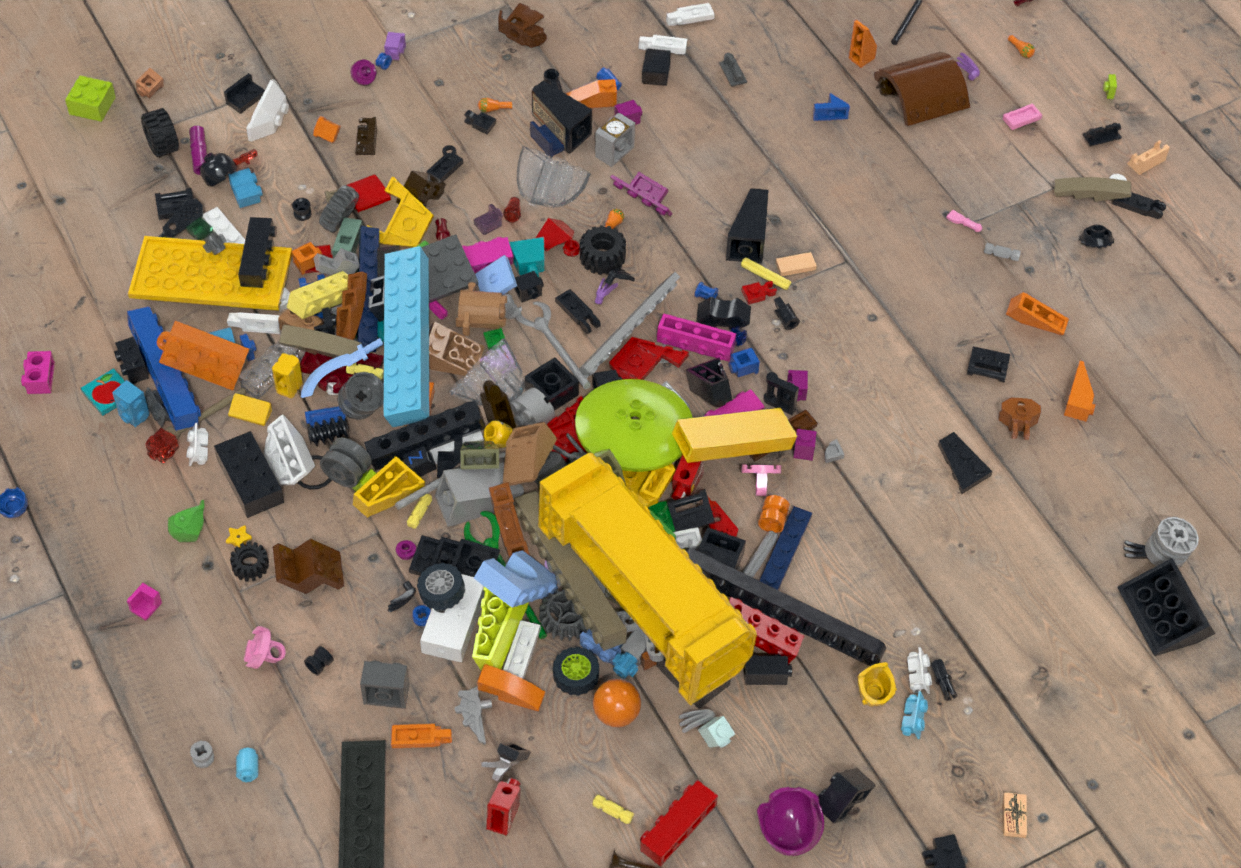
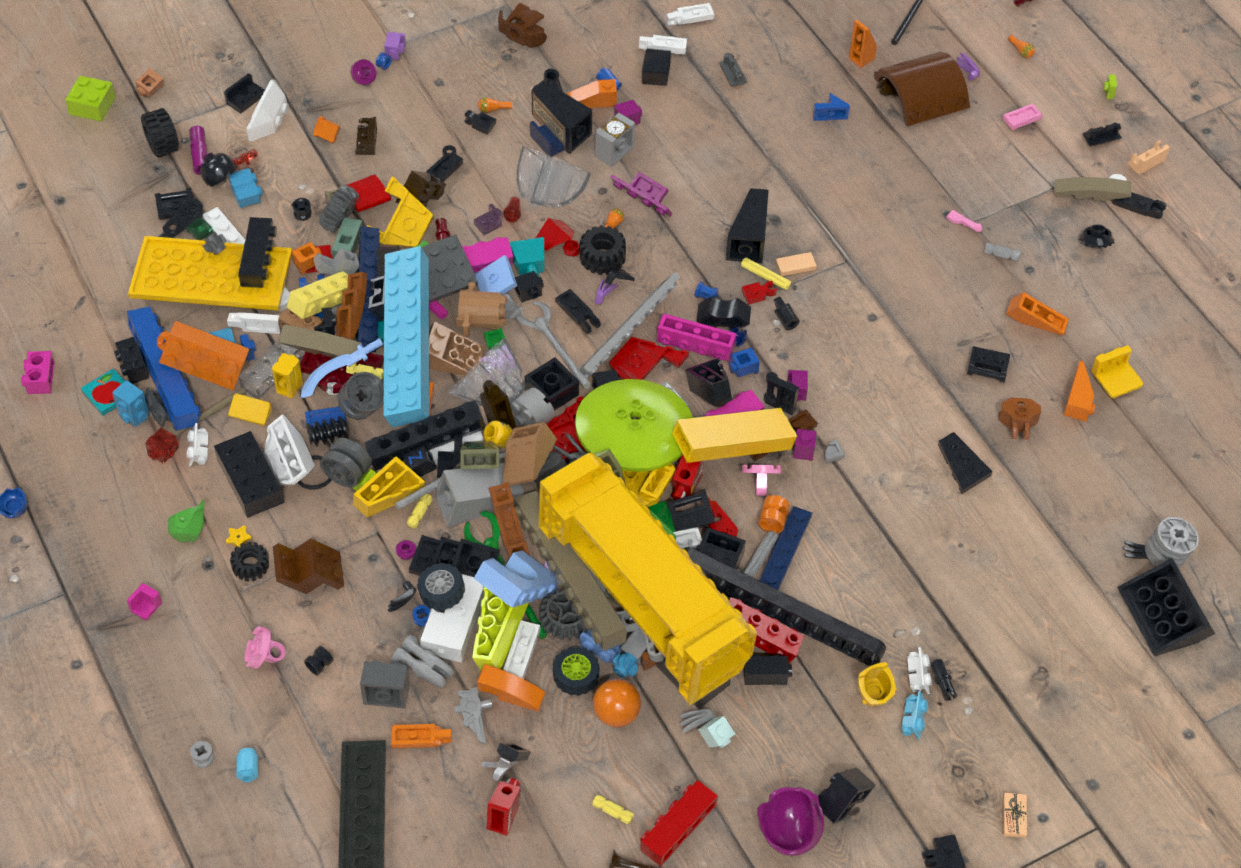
(430, 668): none -> light grey piece
(1116, 373): none -> yellow bracket

